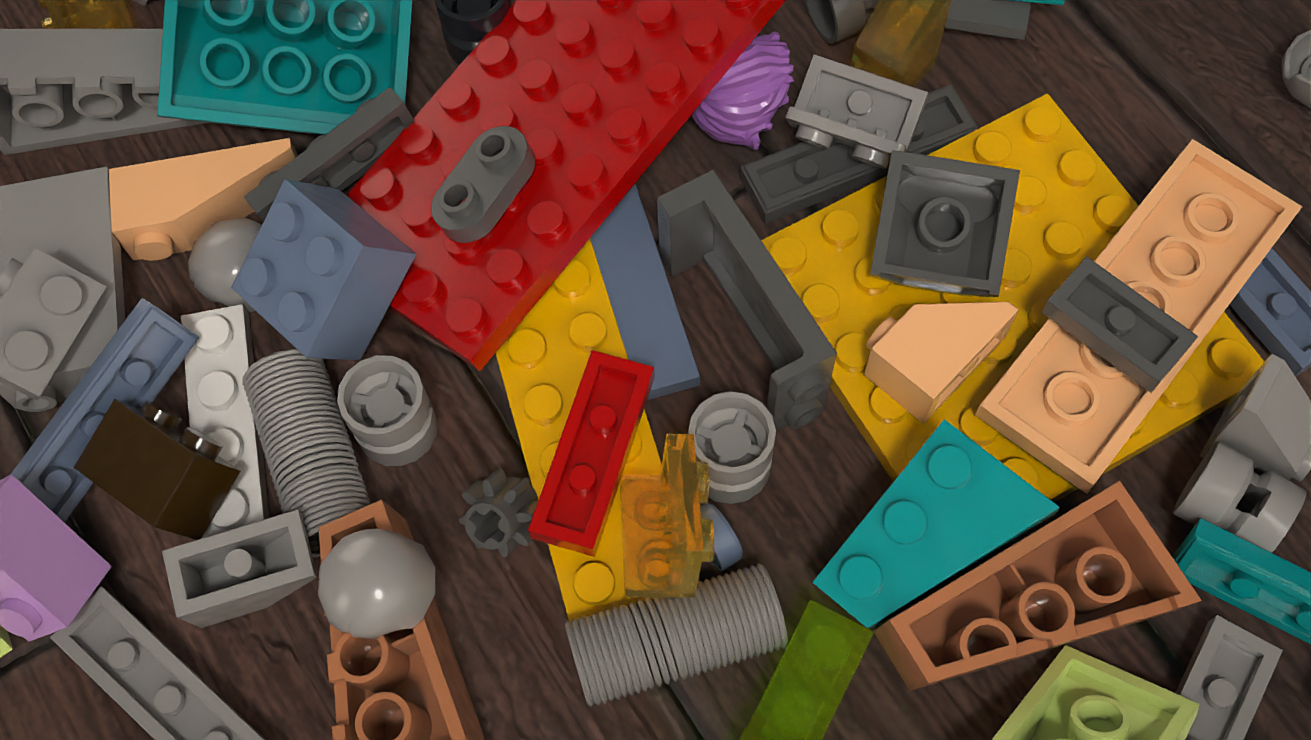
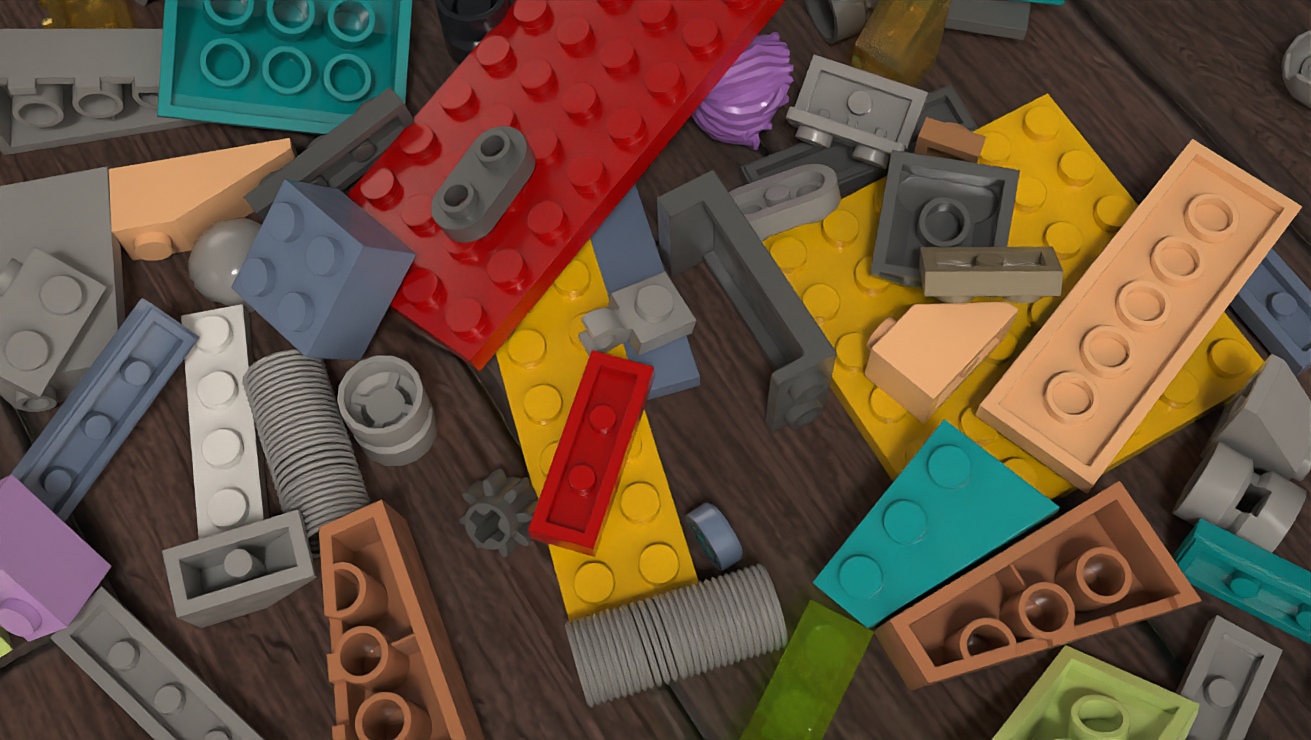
(157, 469): dark brown brick -> none
(376, 583): light grey hair -> none
(643, 314): none -> light grey plate
(664, 526): clear yellow bracket -> none
(737, 442): light grey wheel -> none
(788, 199): none -> light grey plate
(949, 141): none -> medium nougat plate
(1008, 272): none -> dark tan plate
(1119, 324): dark grey plate -> none

